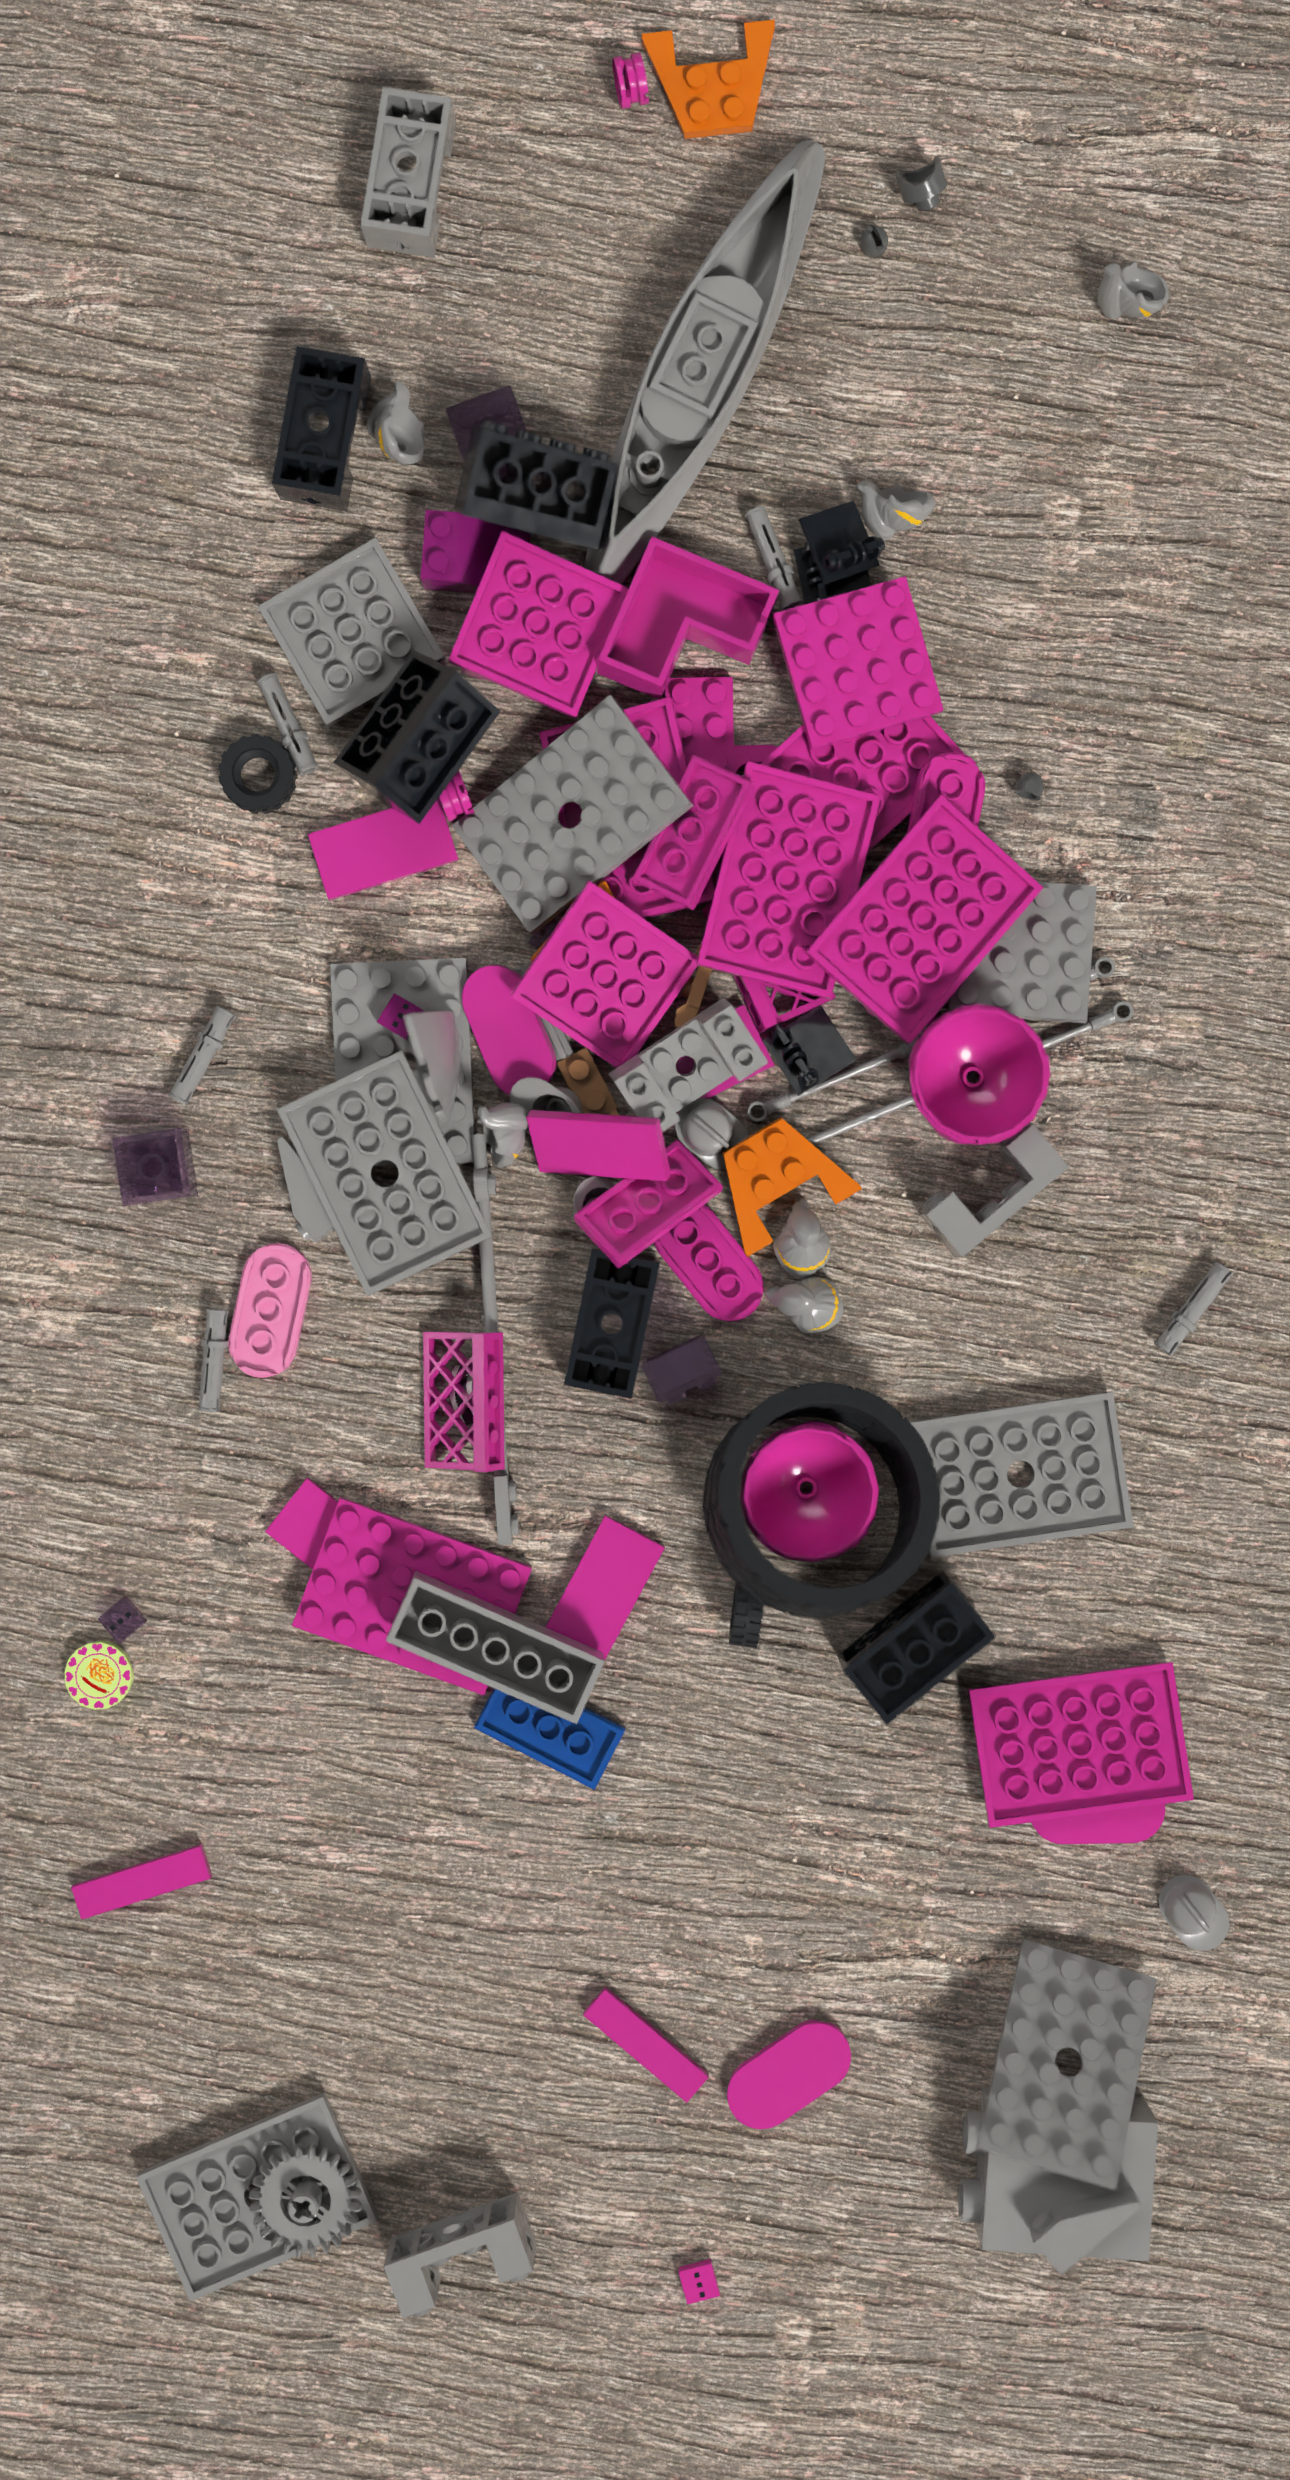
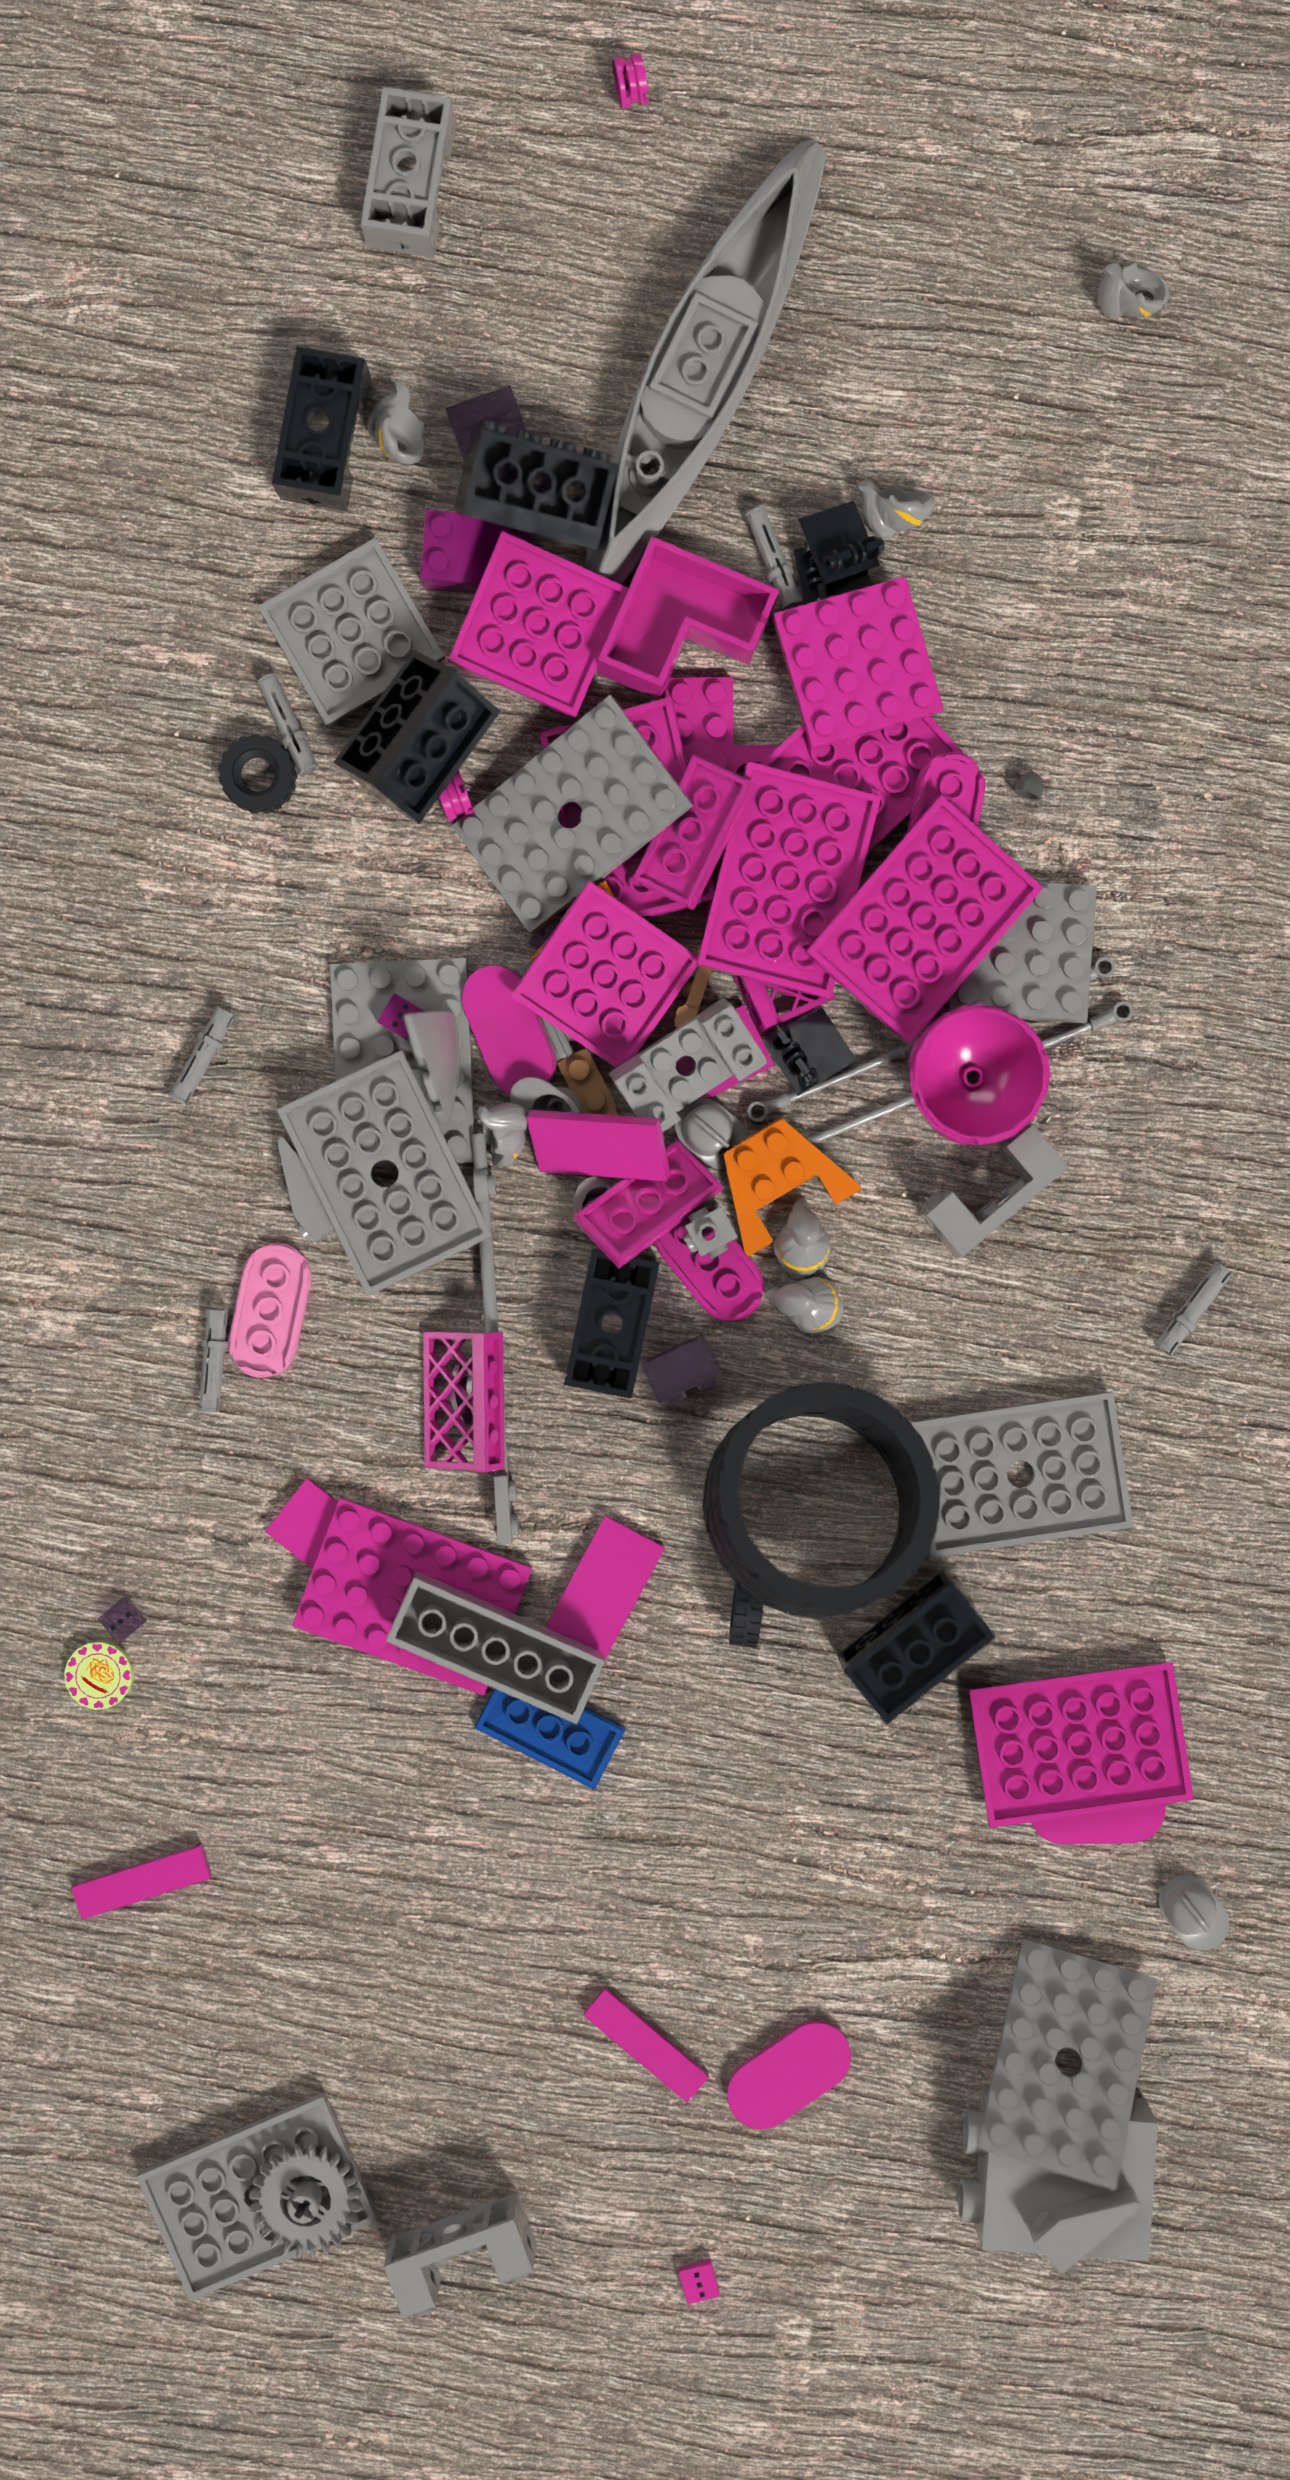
(155, 1167): clear purple brick -> none
(381, 849): dark pink tile -> none
(713, 95): orange wing -> none
(723, 1232): none -> light grey brick
(817, 1522): dark pink rock -> none
(868, 244): dark grey hinge -> none
(922, 185): dark grey piece -> none

